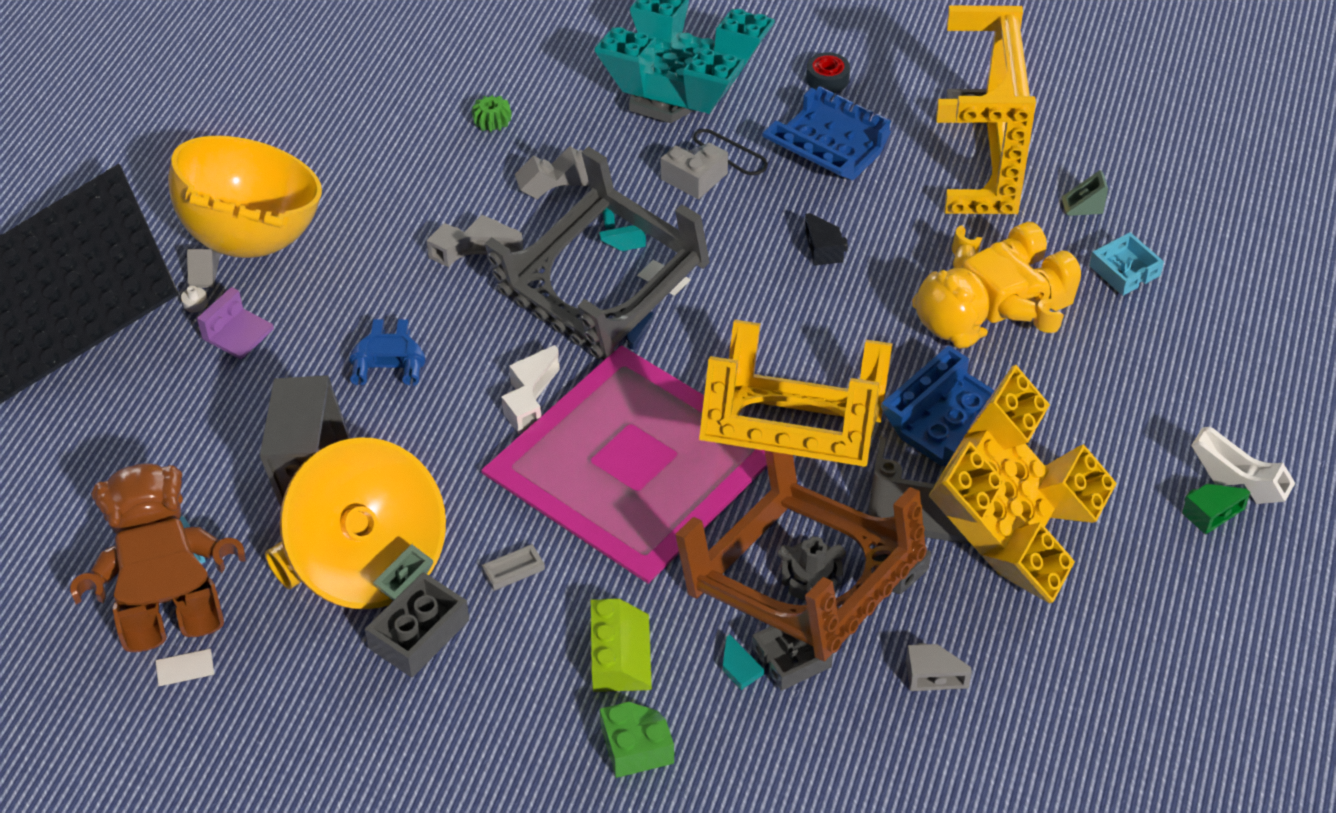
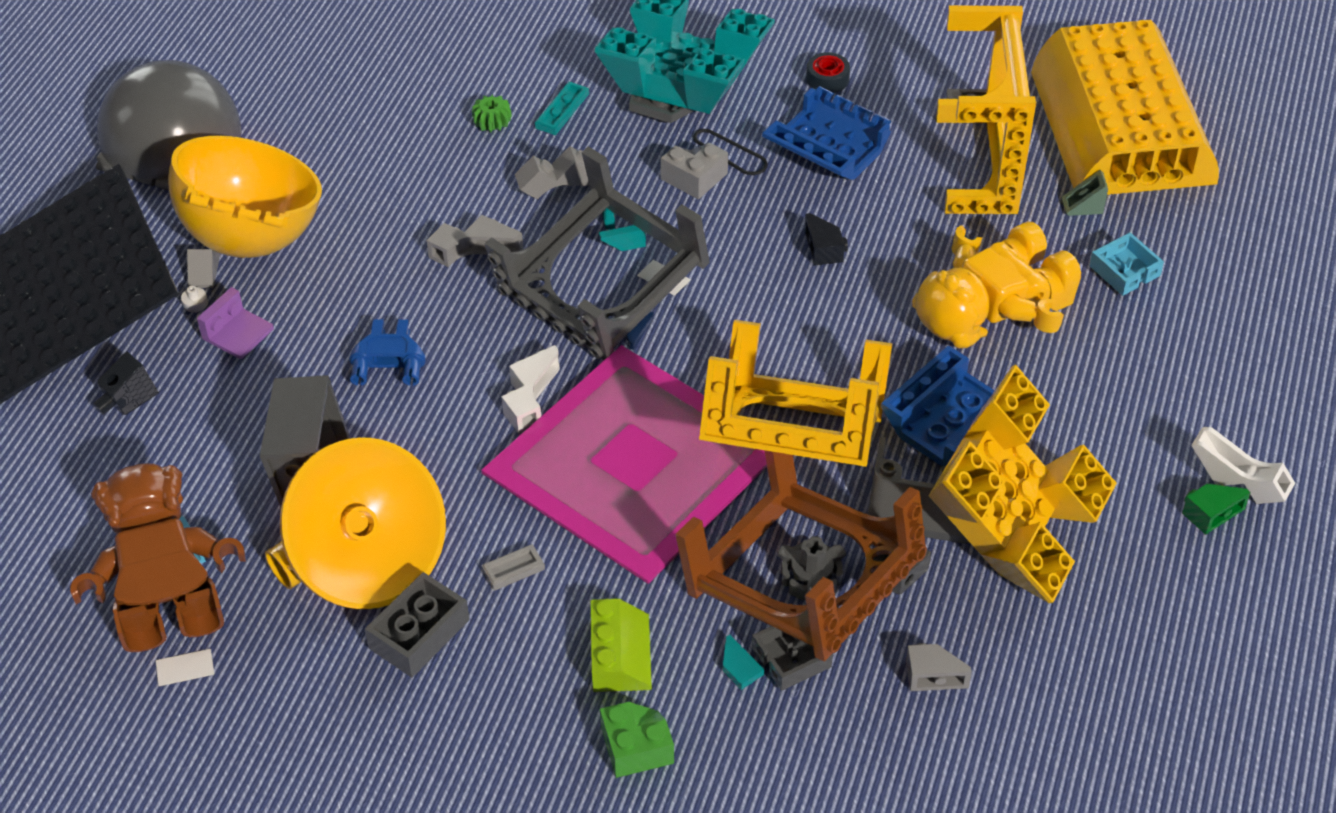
(124, 386): none -> torso
(155, 112): none -> dark grey windscreen
(403, 572): sand green slope -> none
(562, 108): none -> teal tile
(1098, 119): none -> yellow slope

